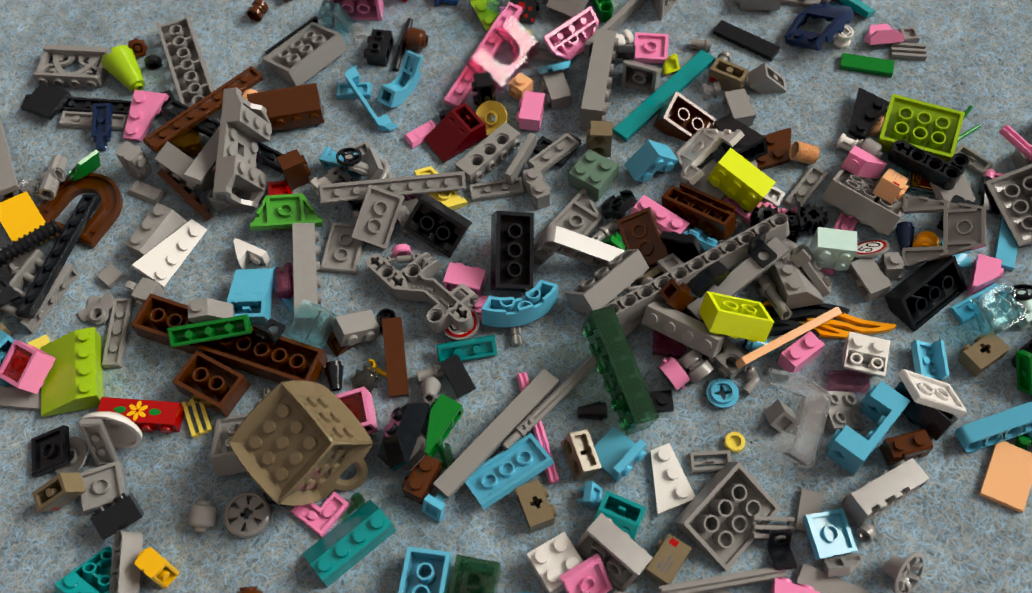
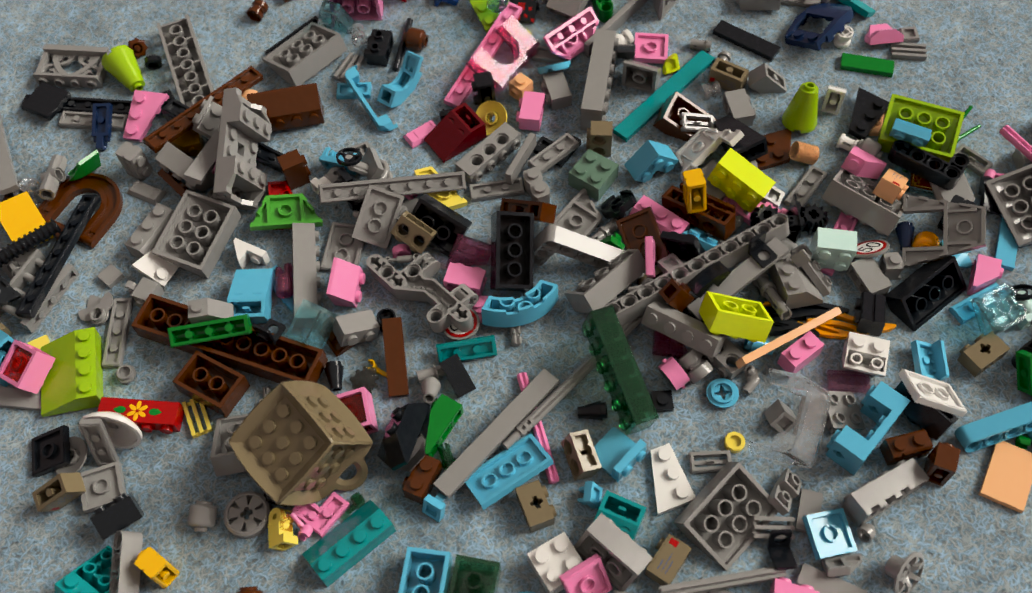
(125, 374): none -> light grey plate
(197, 233): none -> light grey slope
(208, 119): none -> light grey bracket
(281, 530): none -> light yellow leg
(305, 529): none -> bright pink hand
(345, 283): none -> bright pink slope
(349, 61): none -> light grey tile
(416, 228): none -> dark tan brick
(469, 251): none -> clear pink wing
(542, 211): none -> reddish brown slope
(650, 256): none -> bright pink tile
(694, 124): none -> light grey tile
(694, 190): none -> yellow brick
(784, 490): none -> light grey slope
(802, 109): none -> lime cone
(833, 99): none -> white slope
(870, 313): none -> black brick
(910, 132): none -> medium azure bracket
(942, 463): none -> reddish brown brick

